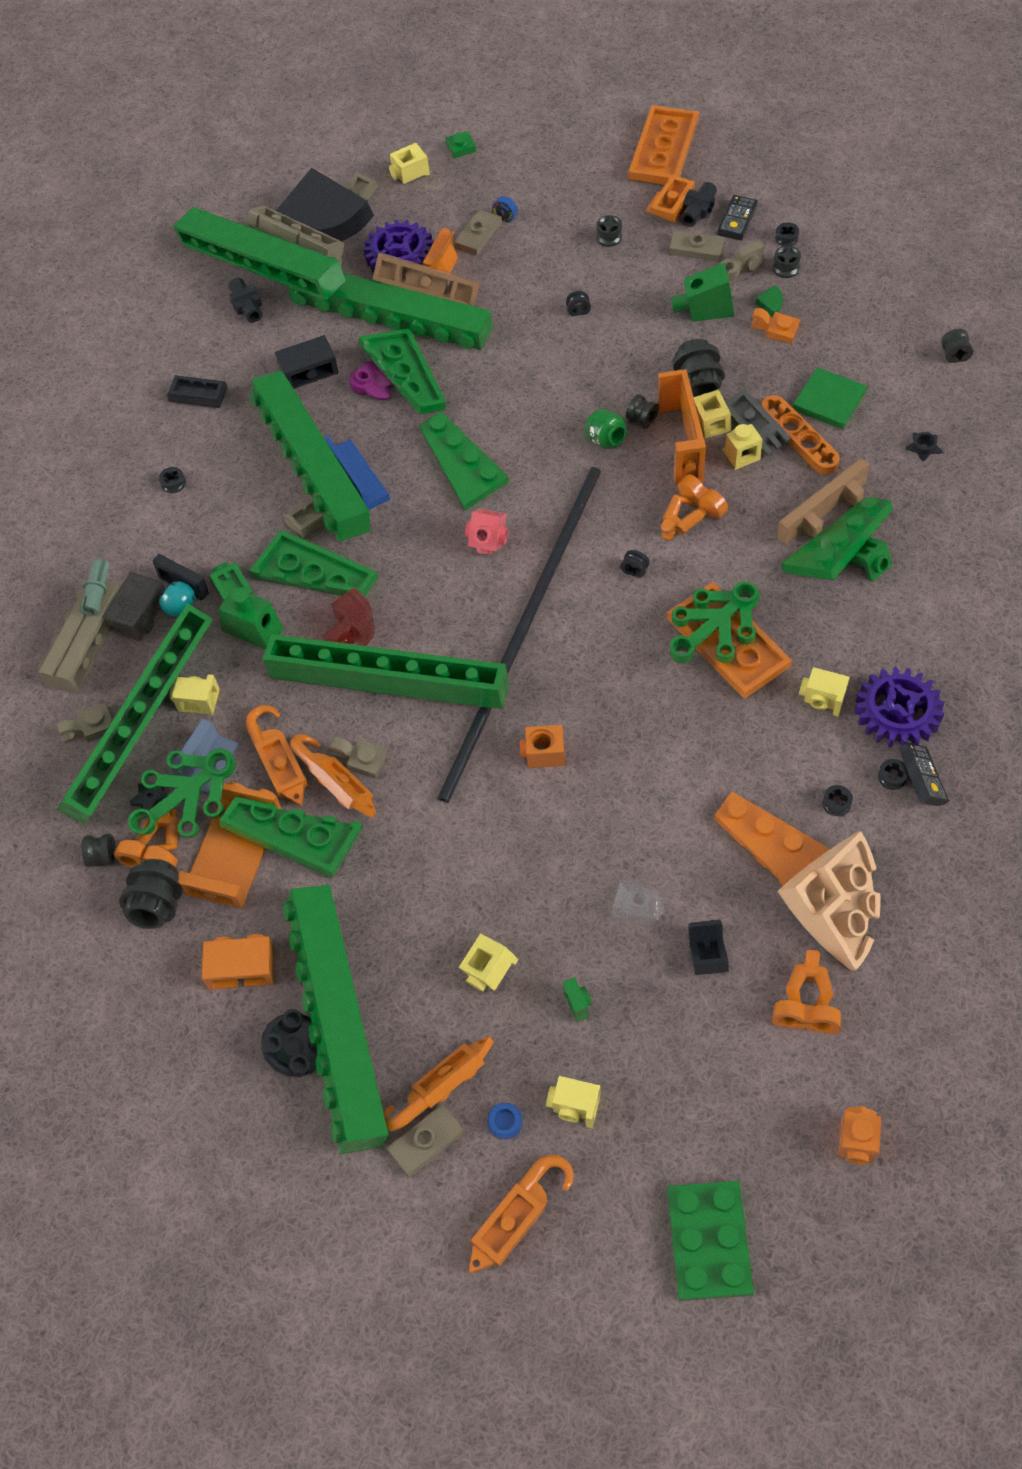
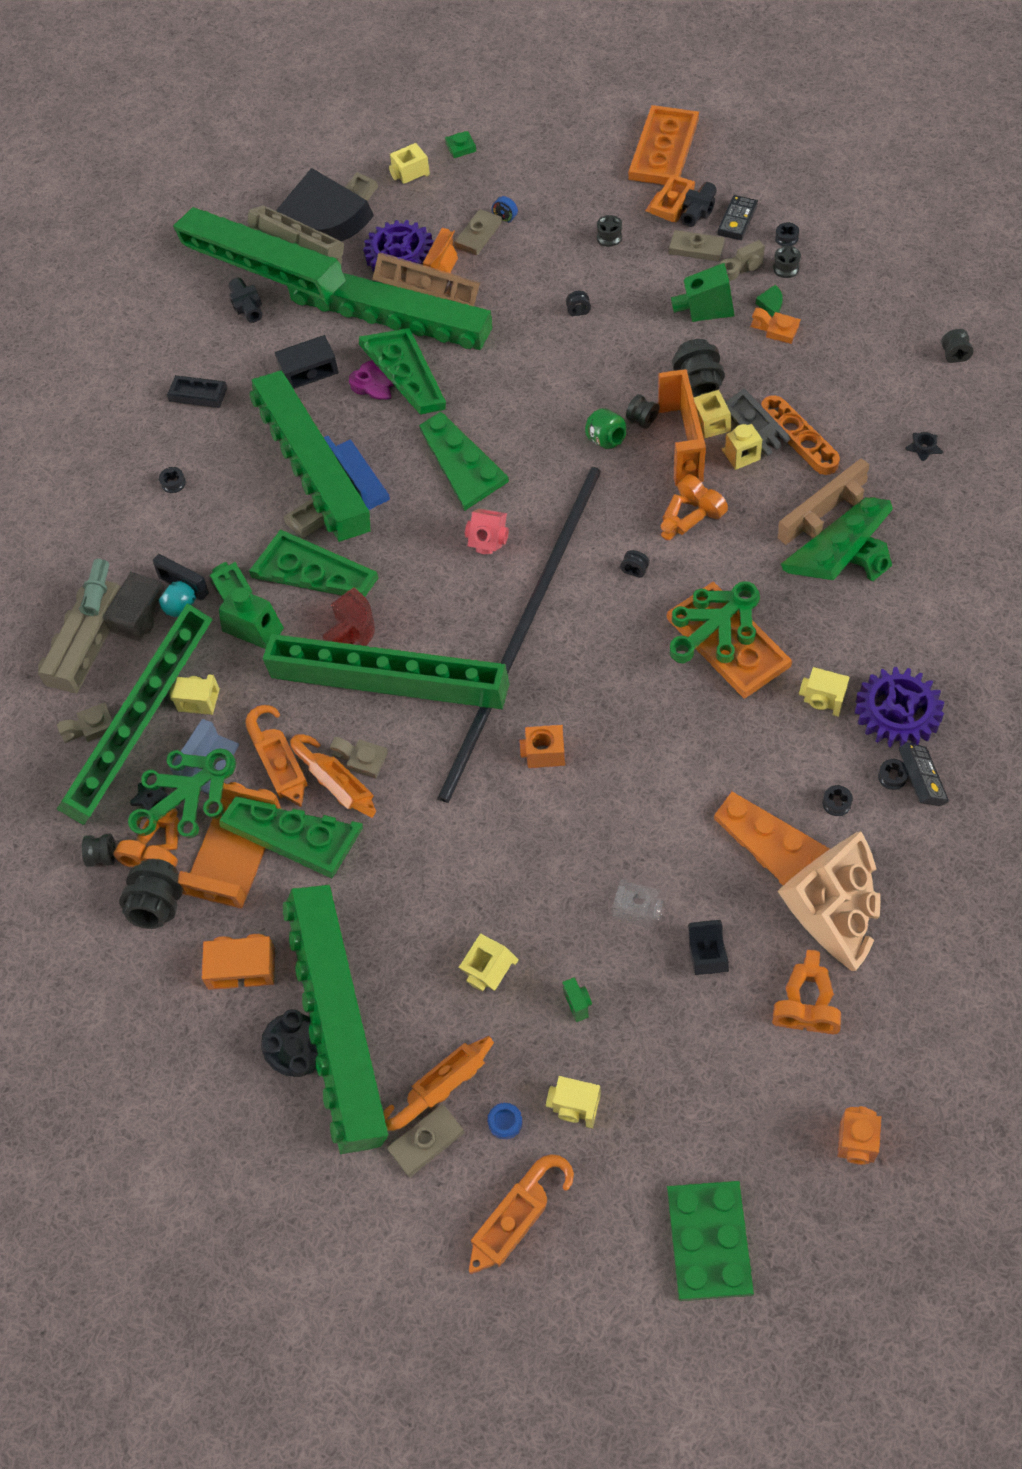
(830, 398): green tile -> none

